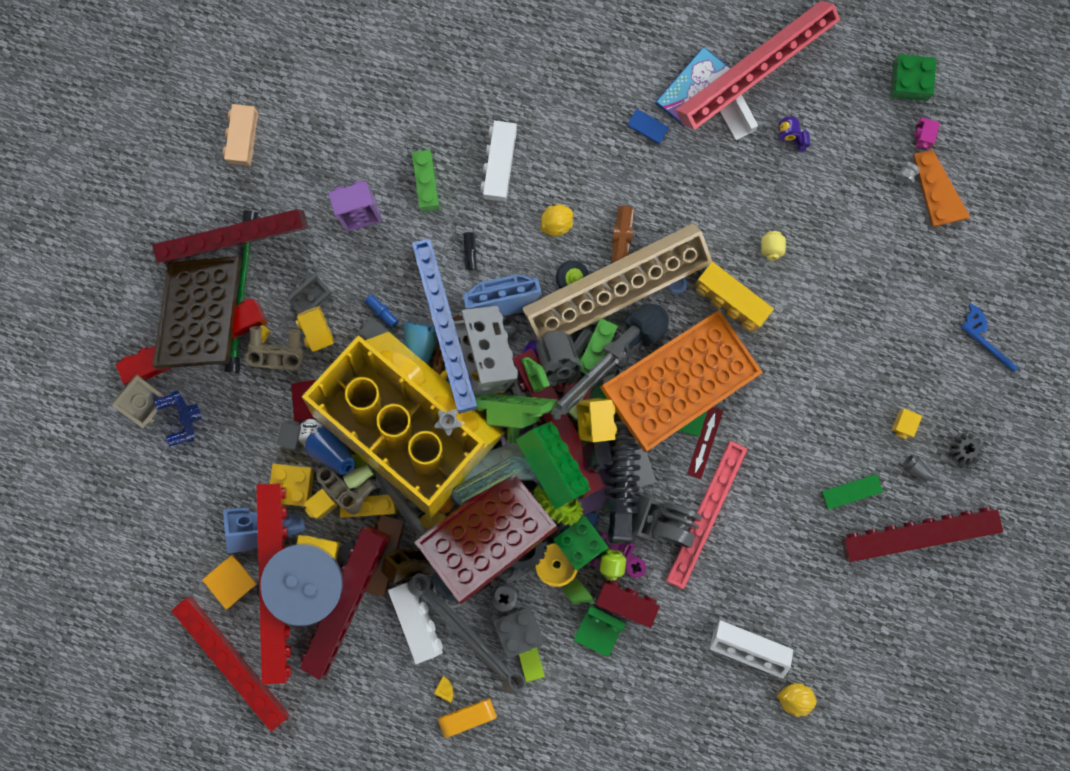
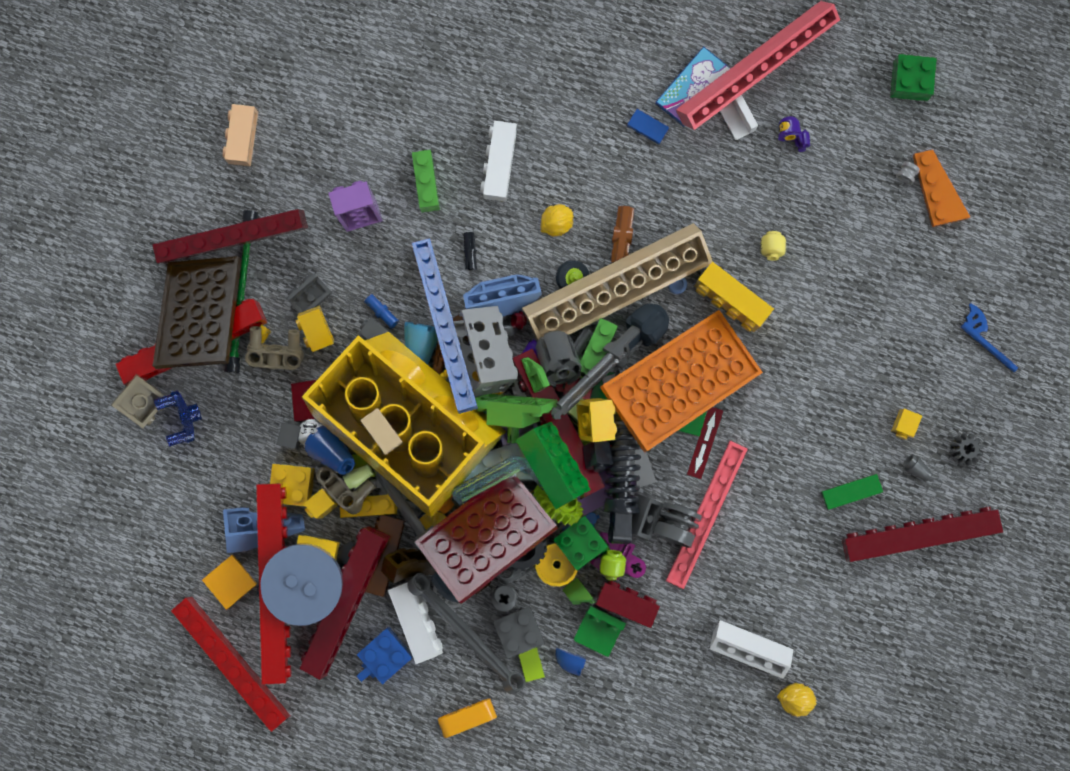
(381, 431): none -> tan tile
(383, 656): none -> blue hinge
(444, 416): light grey plate -> none
(444, 690): yellow tile -> none
(518, 320): none -> dark red plate
(570, 662): none -> blue brick
(926, 133): dark pink brick -> none

